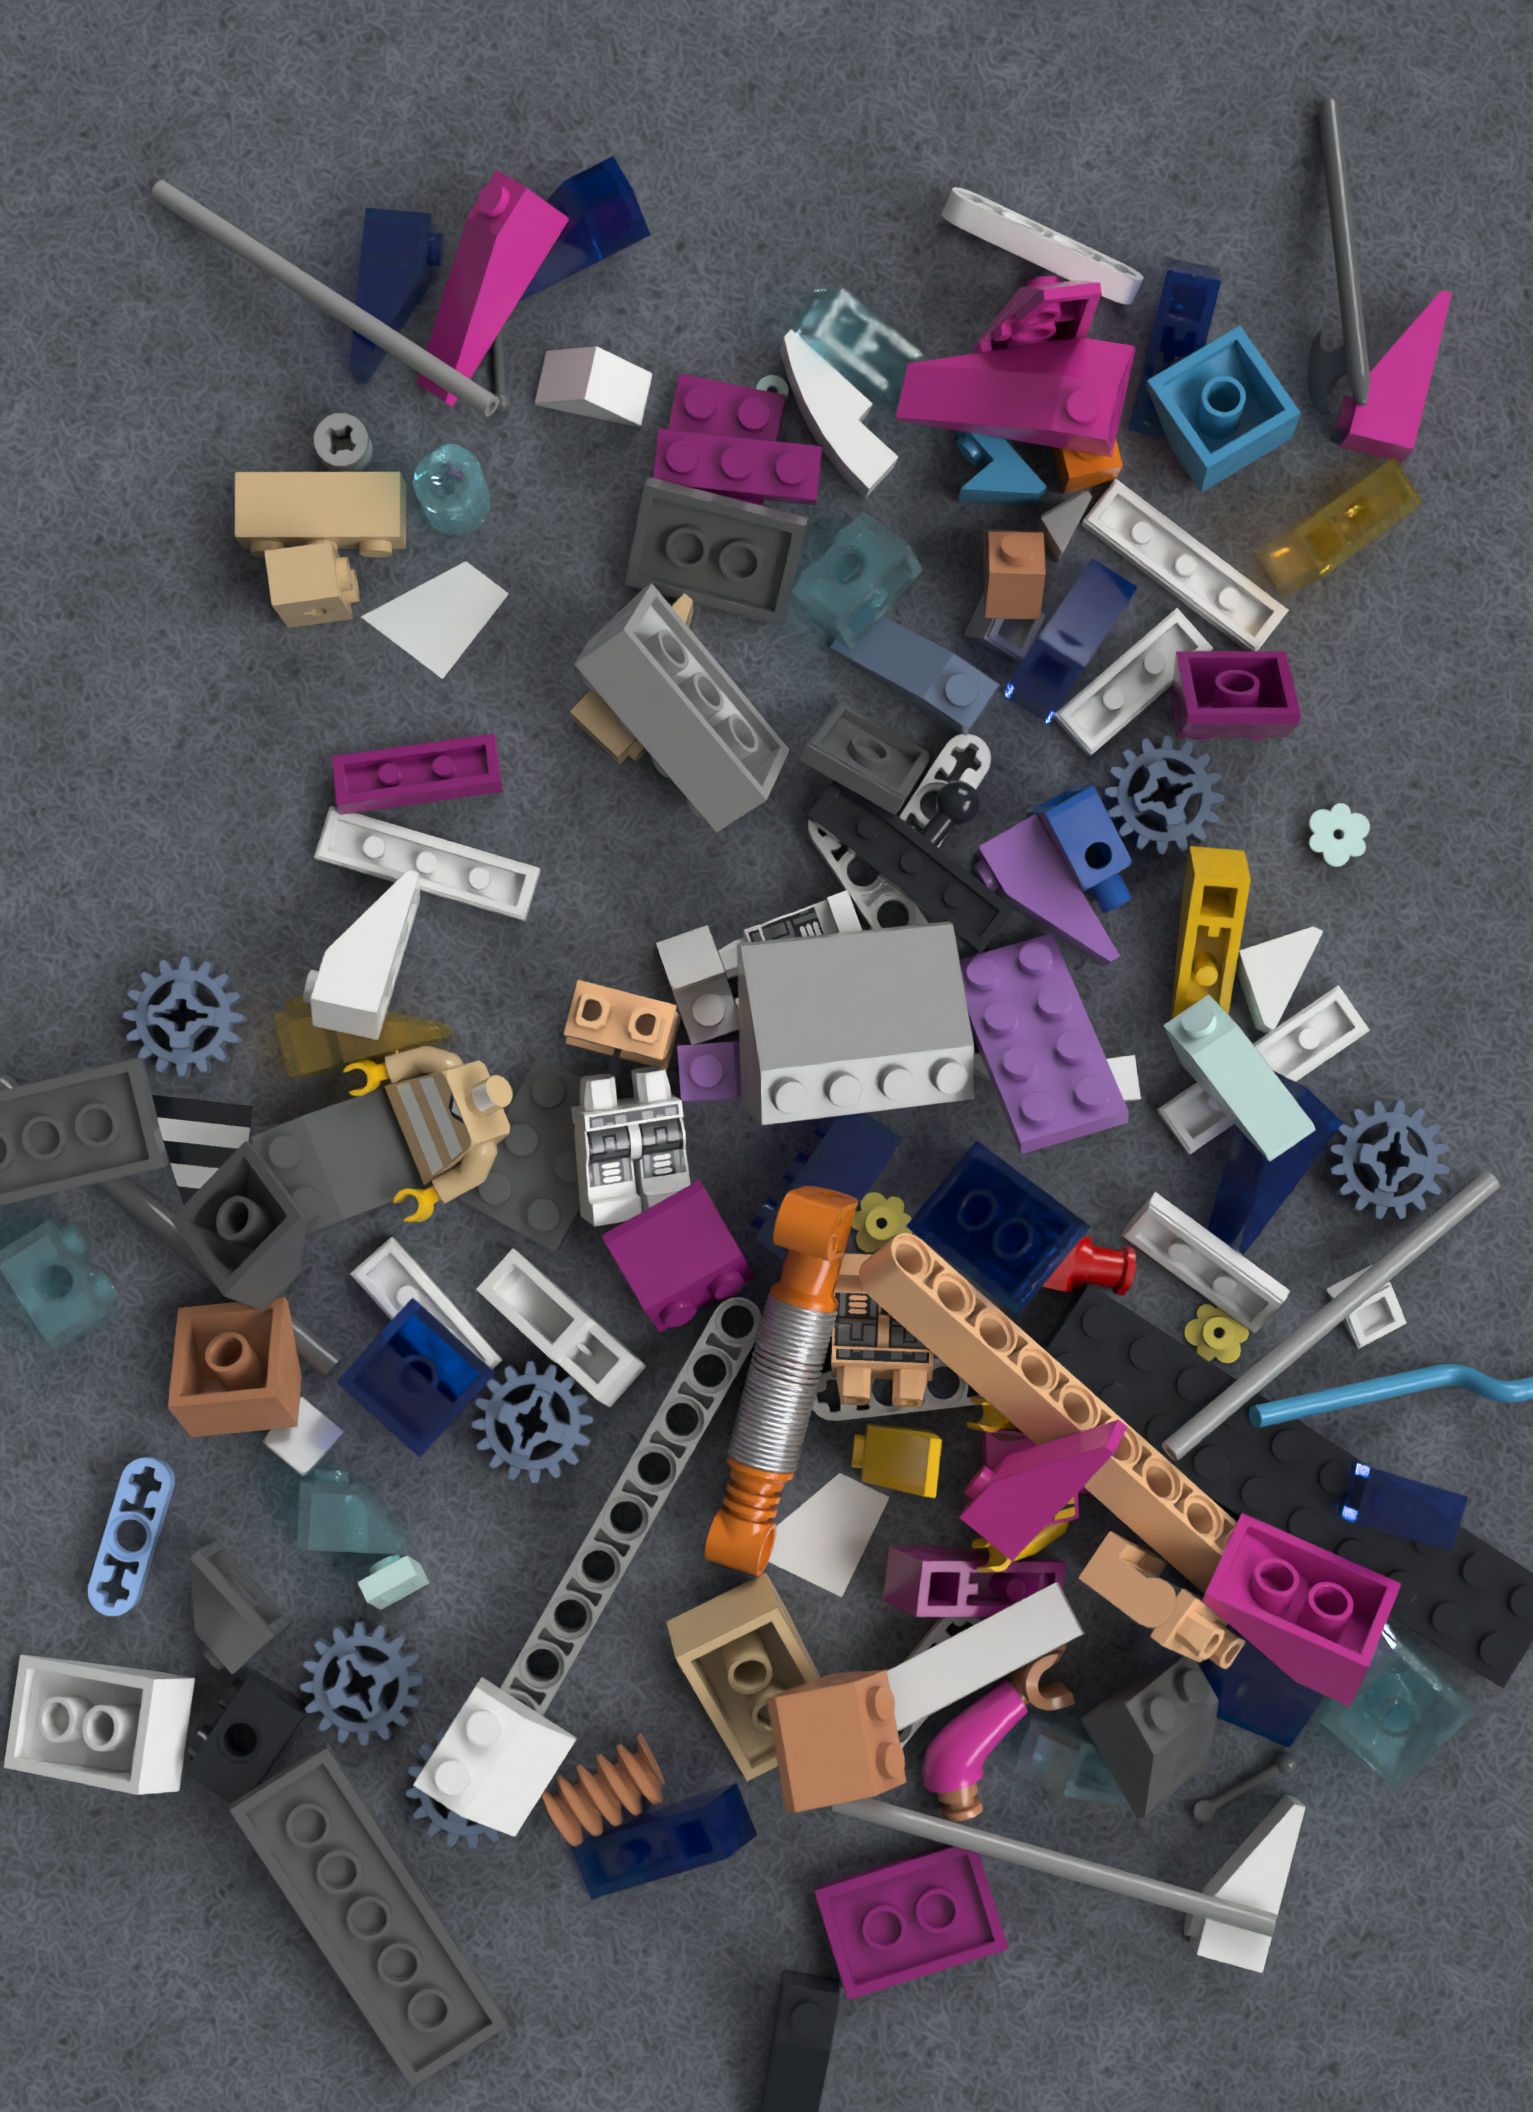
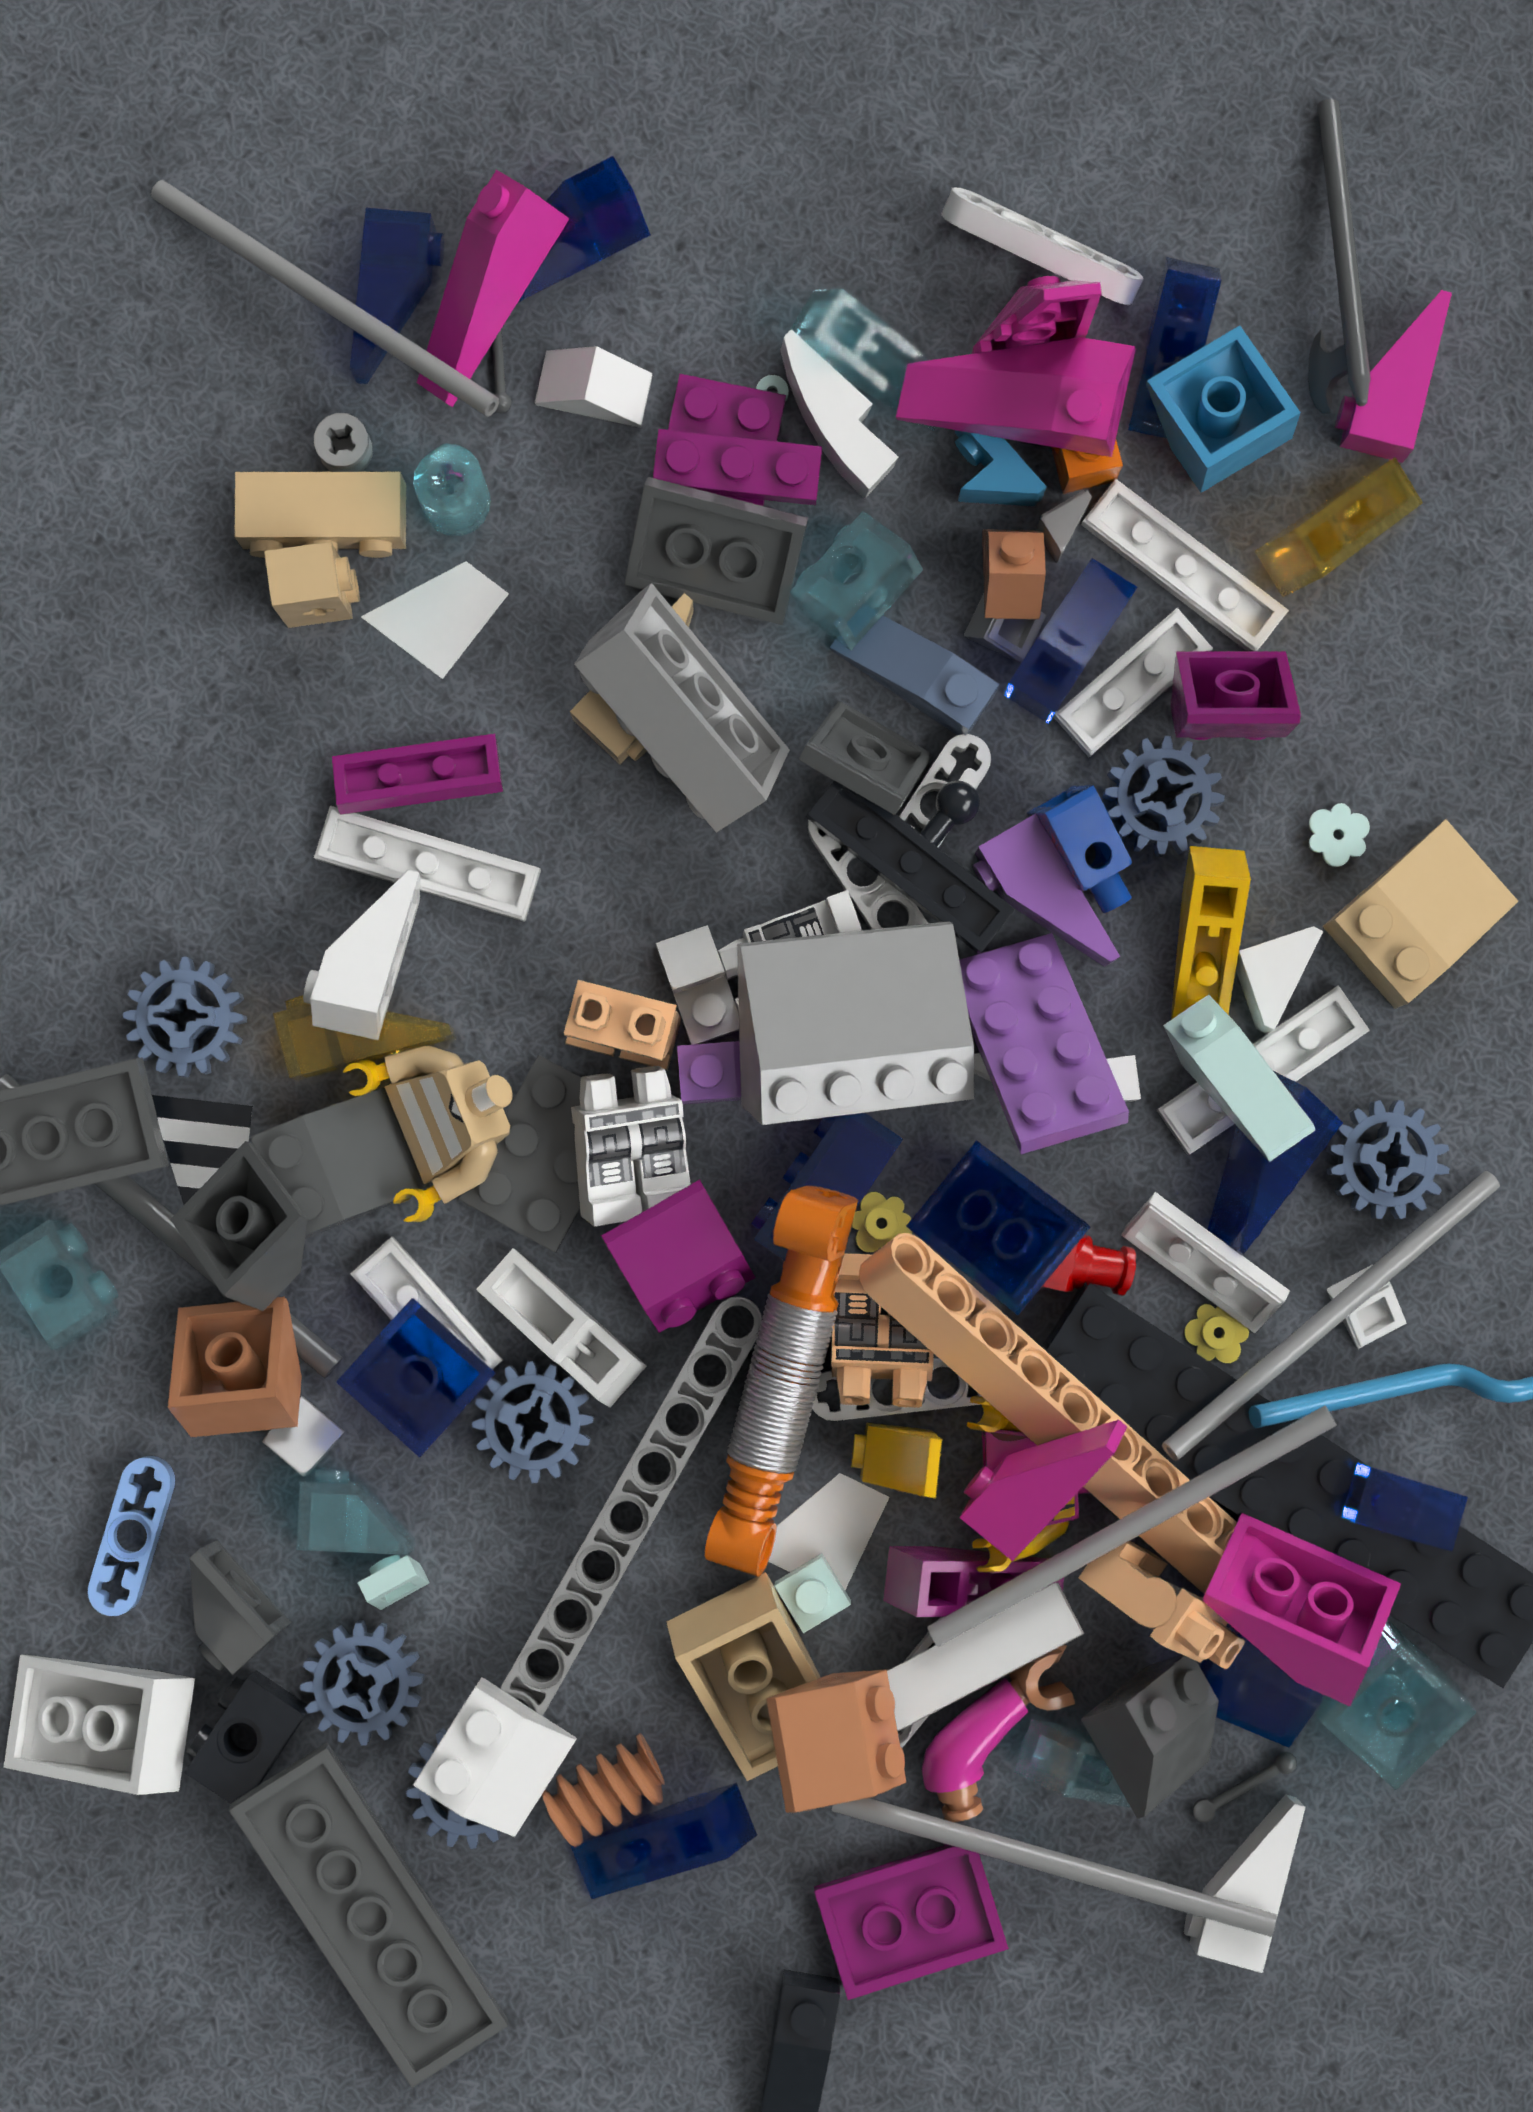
(812, 1593): none -> light aqua plate
(1132, 1525): none -> light grey piece
(1421, 915): none -> tan slope

